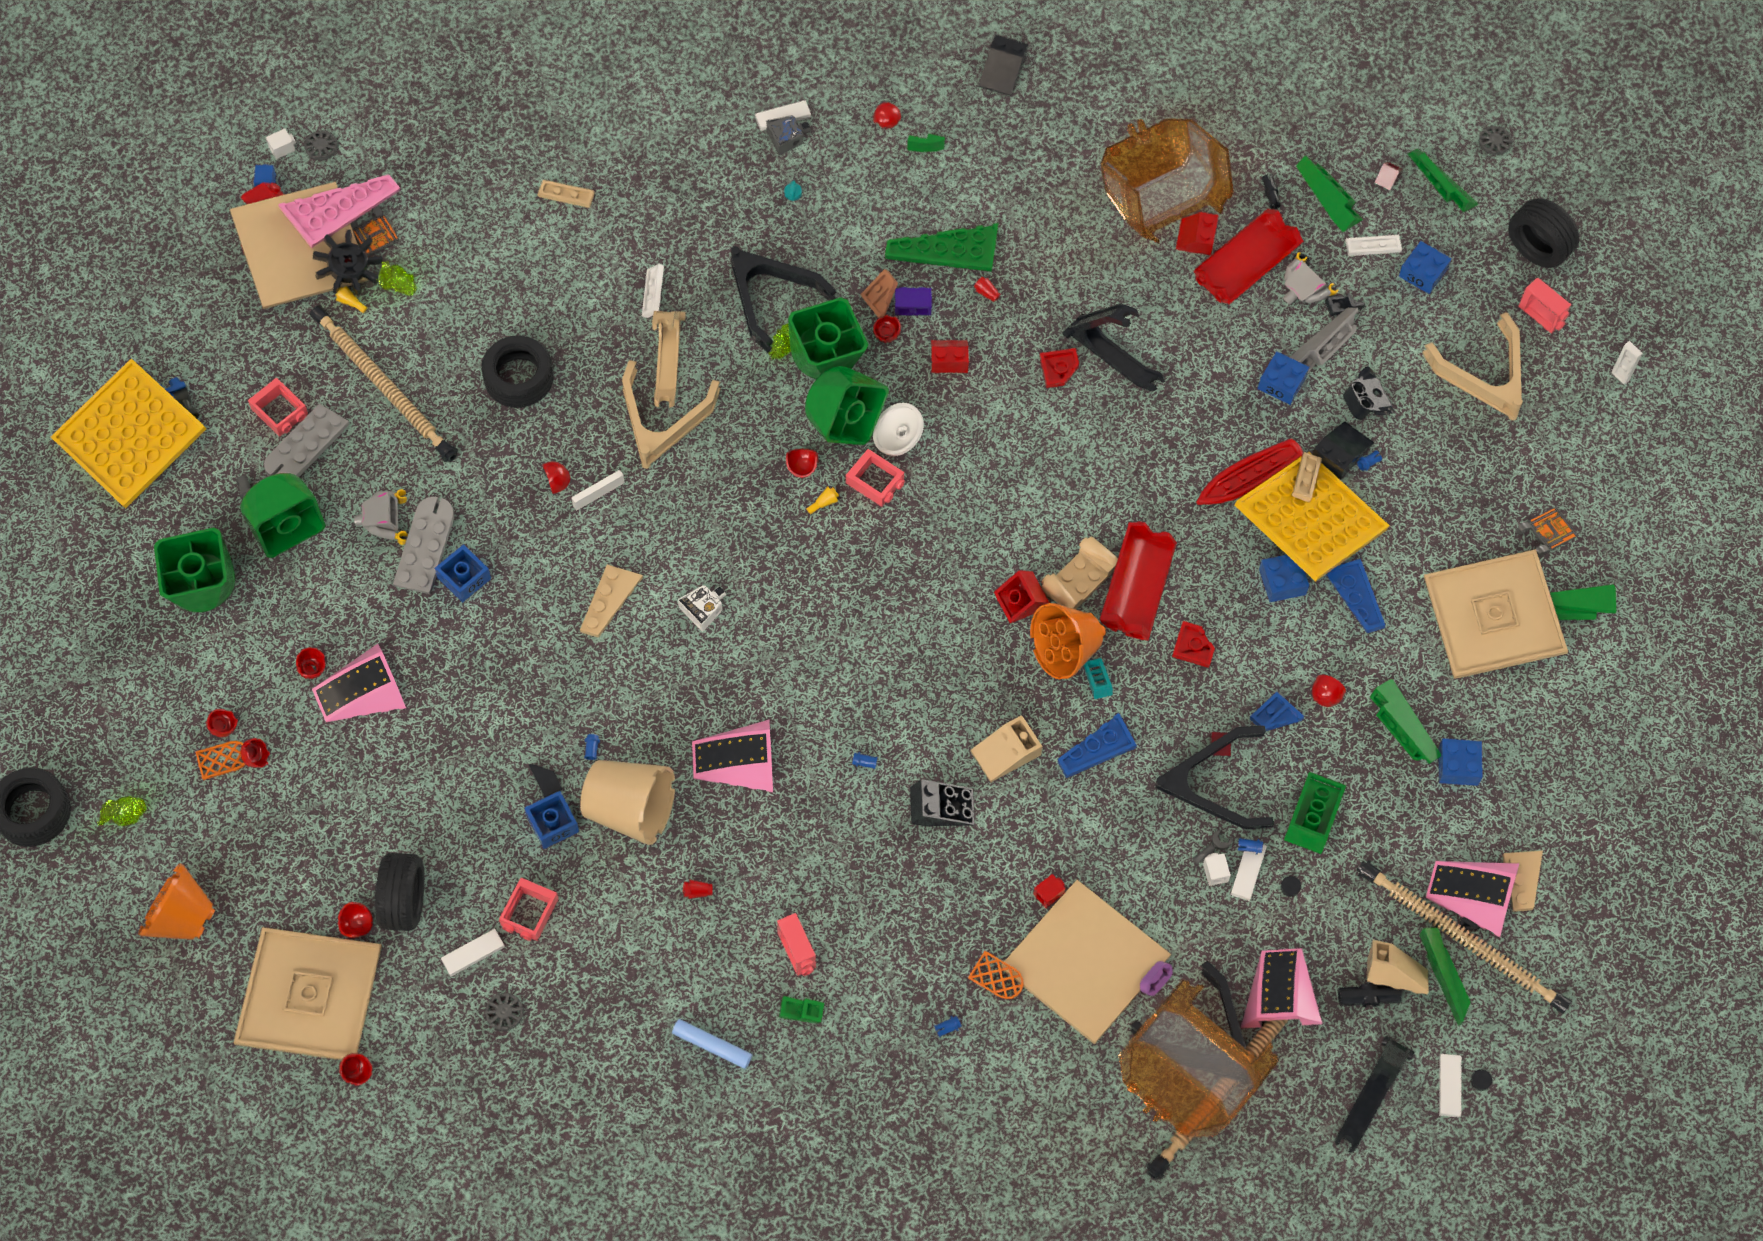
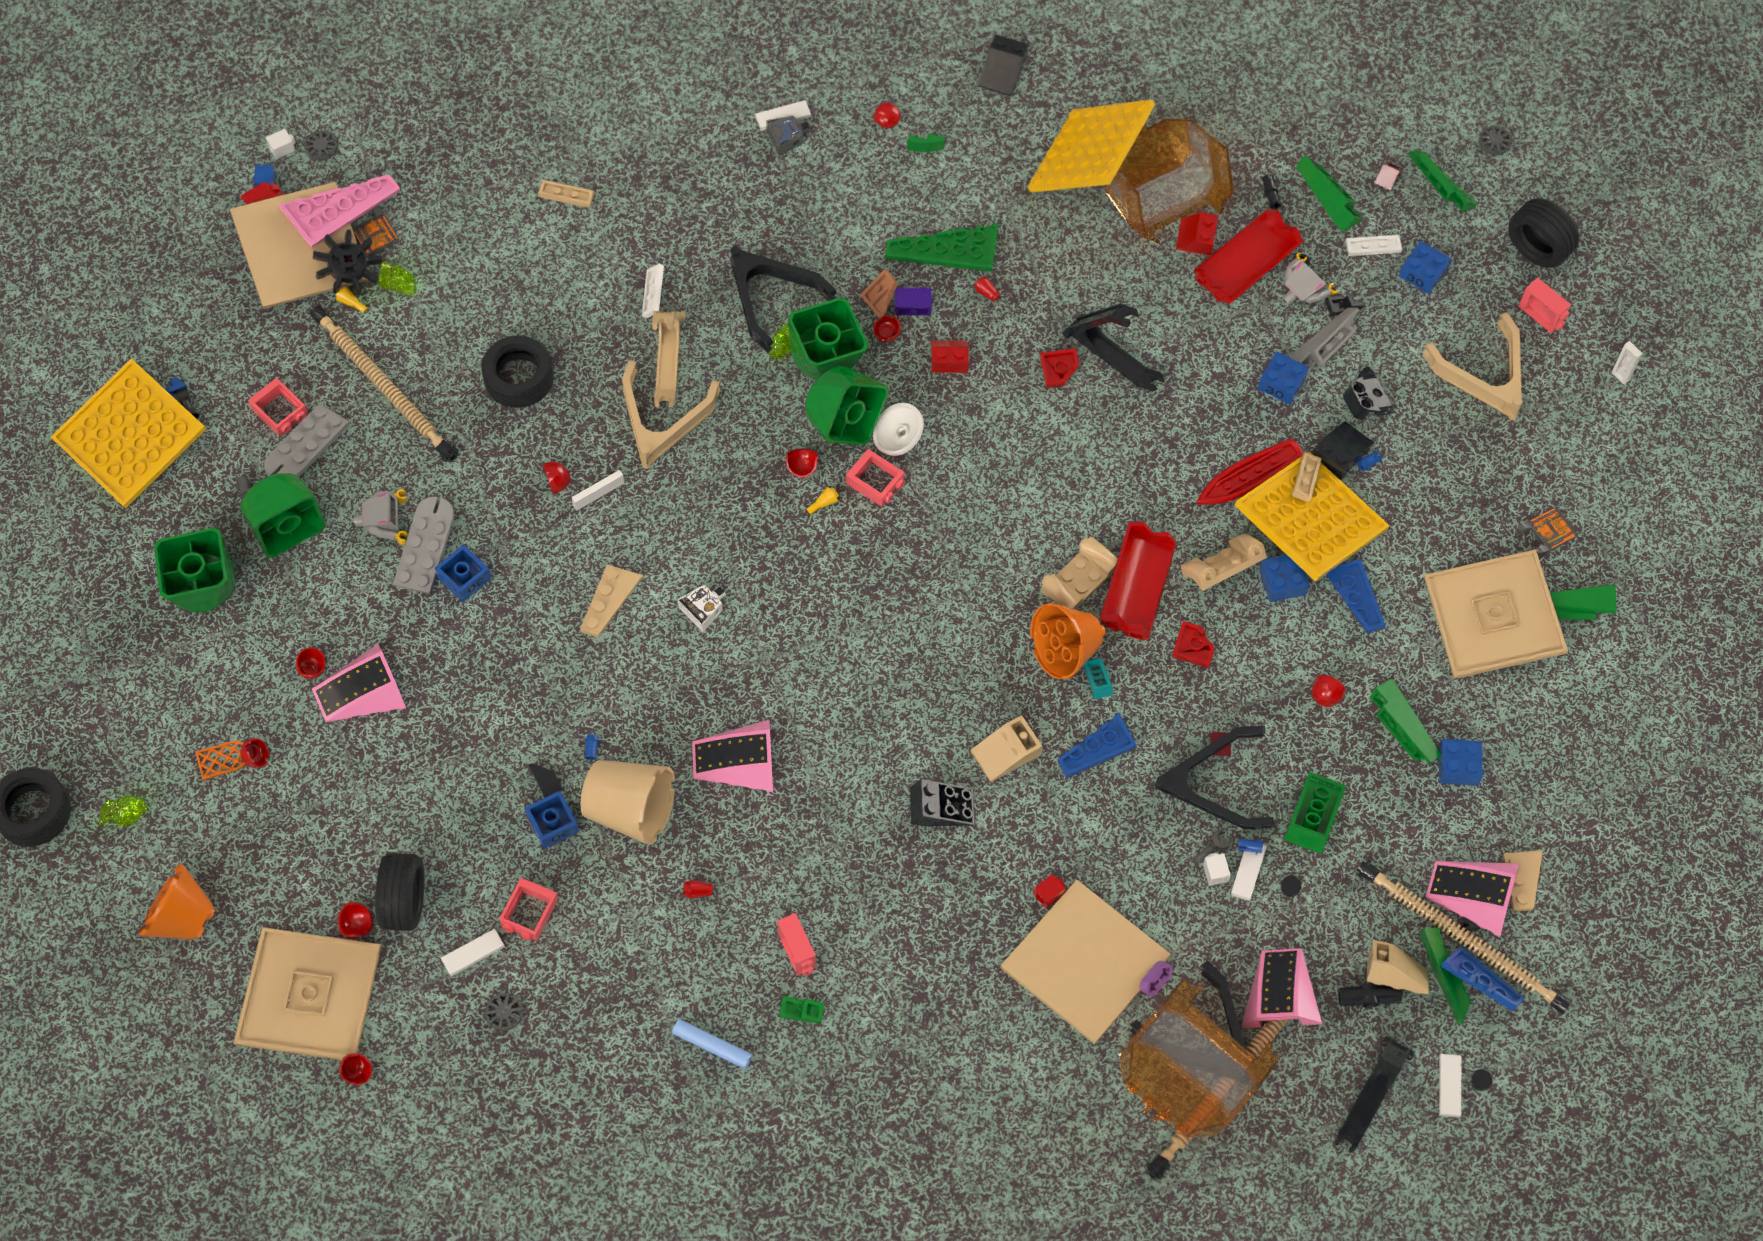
(218, 719): red hair -> none
(793, 191): teal tile -> none
(864, 760): blue pin -> none
(948, 1025): blue pin -> none
(994, 991): orange window -> none
(1020, 596): red slope -> none
(1091, 146): none -> yellow plate
(1243, 553): none -> tan piece
(1276, 713): blue wing -> none
(1479, 976): none -> blue wing

